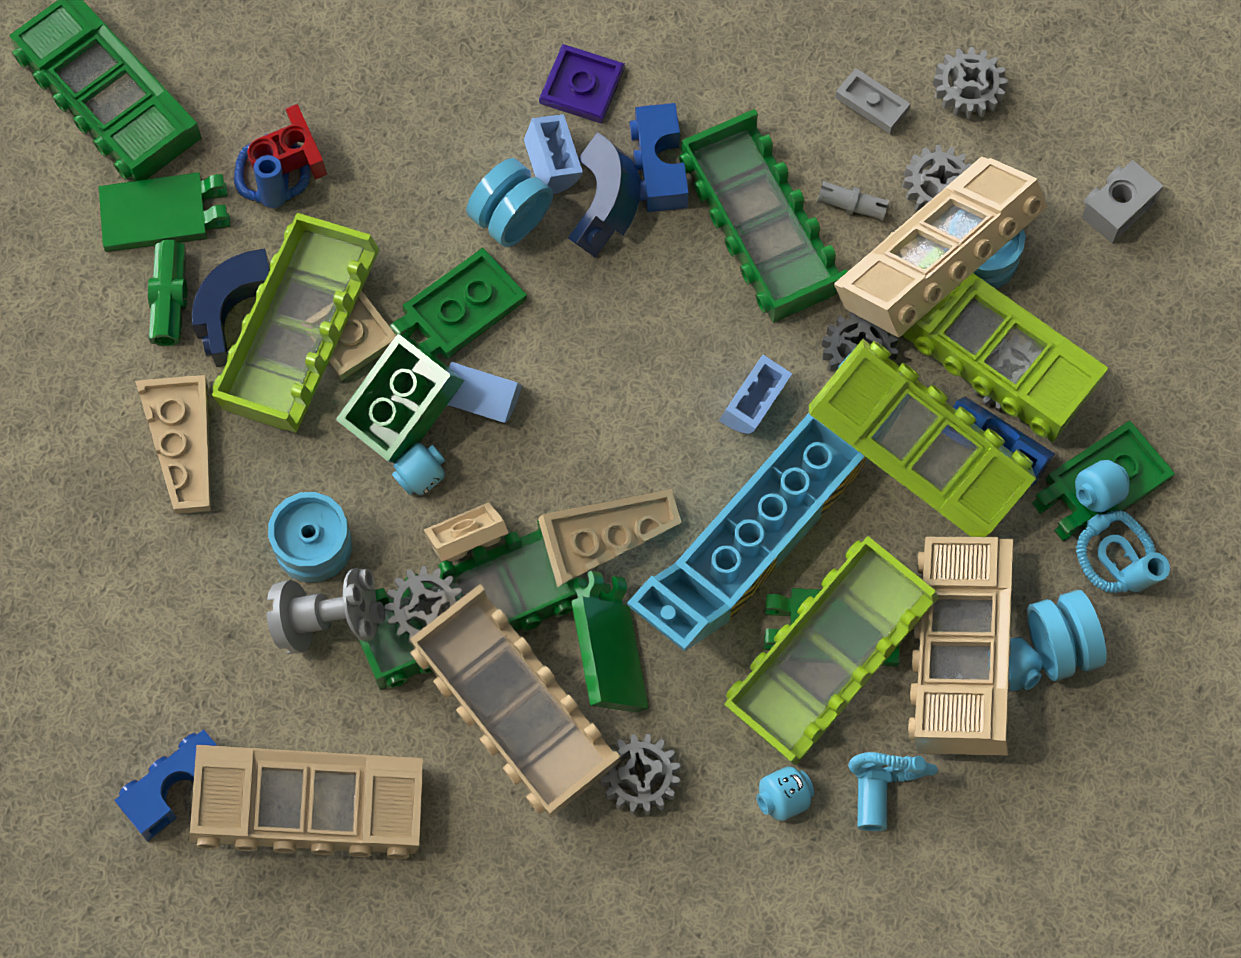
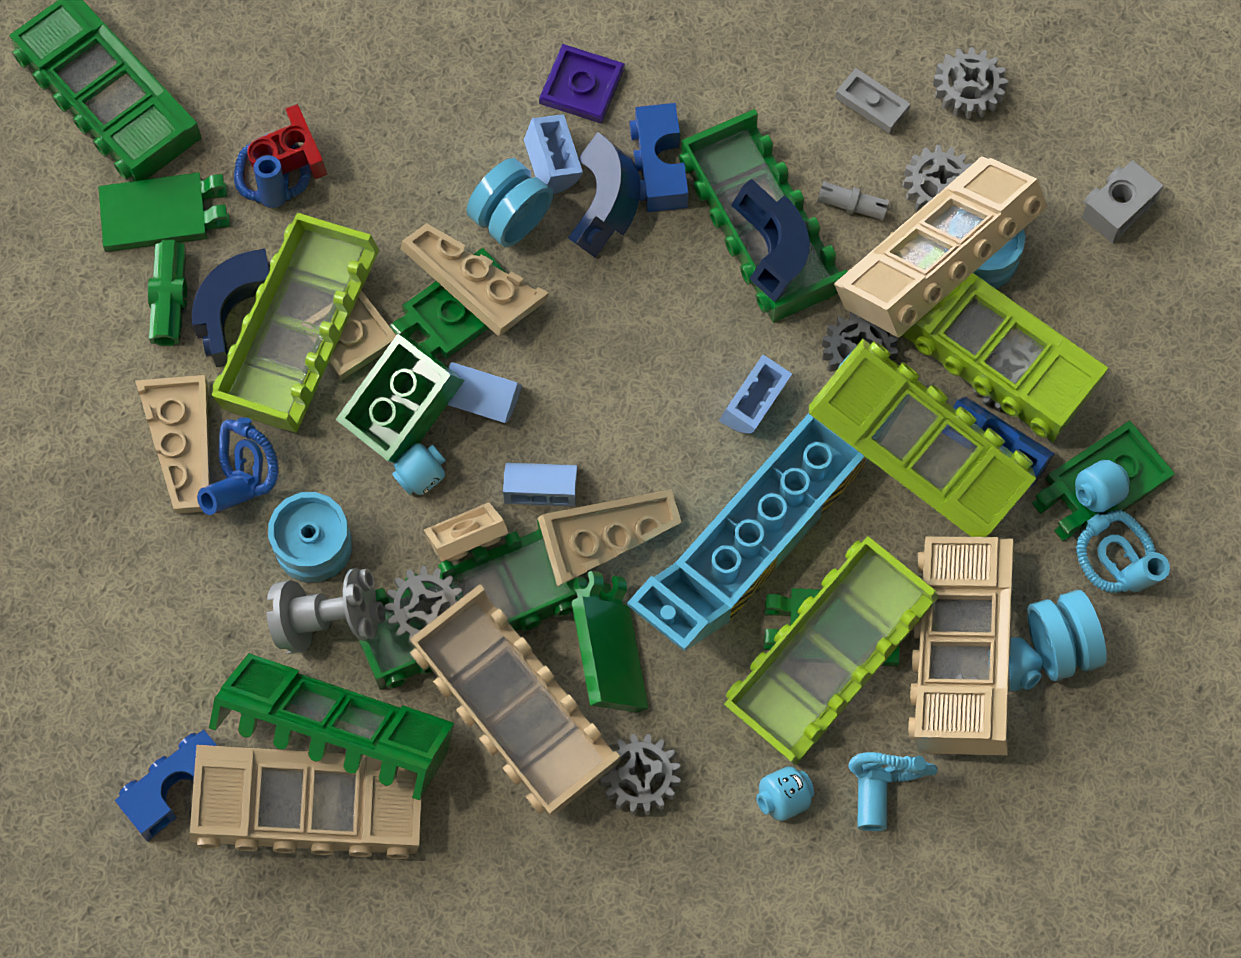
(239, 485): none -> blue piece
(333, 716): none -> green window
(486, 291): none -> tan wing
(540, 484): none -> light blue brick
(783, 233): none -> dark blue arch

